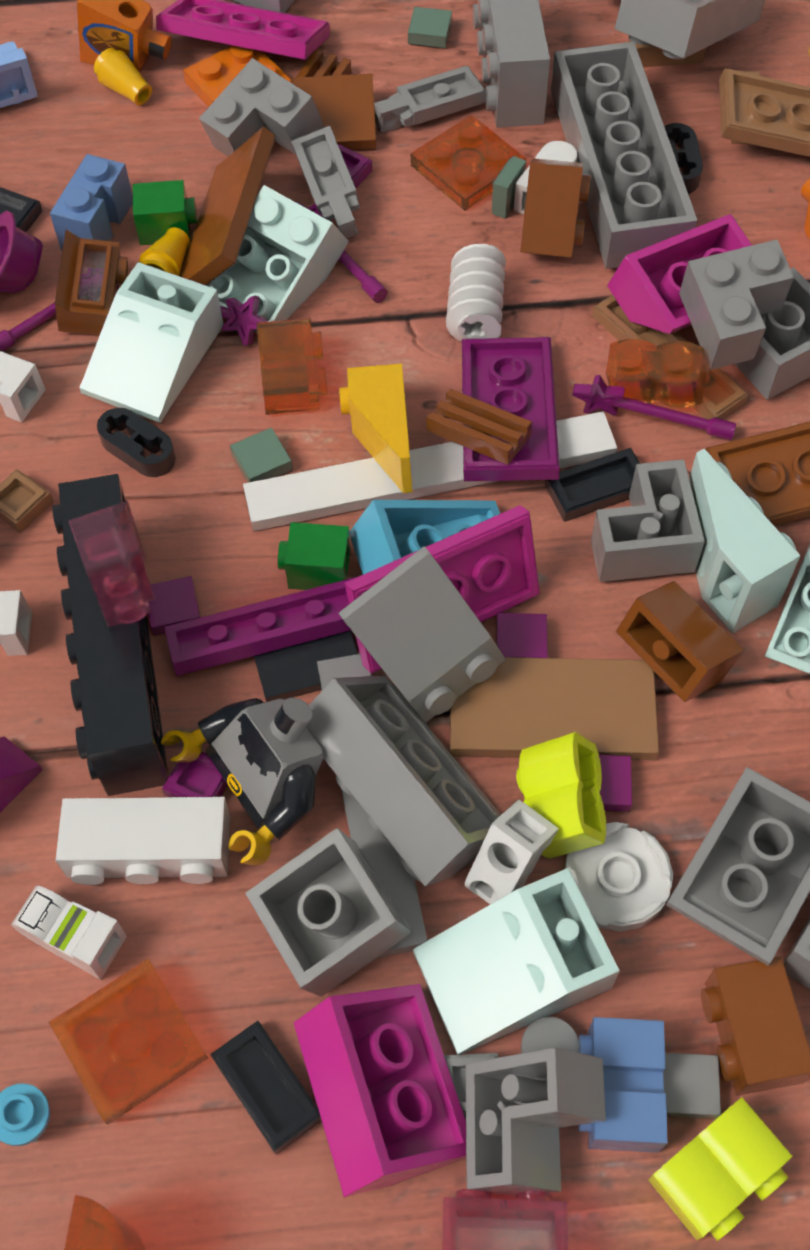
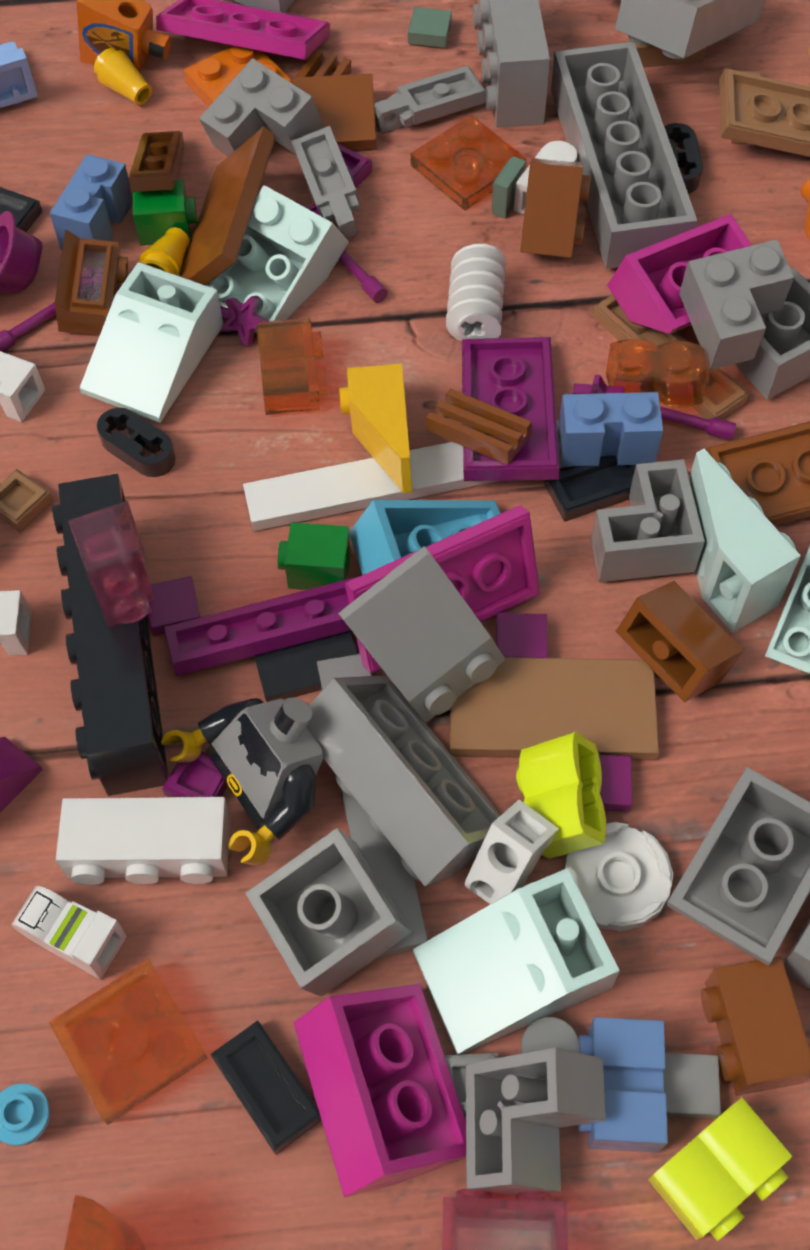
(157, 161): none -> reddish brown tile
(261, 456): sand green tile -> none
(609, 426): none -> medium blue brick

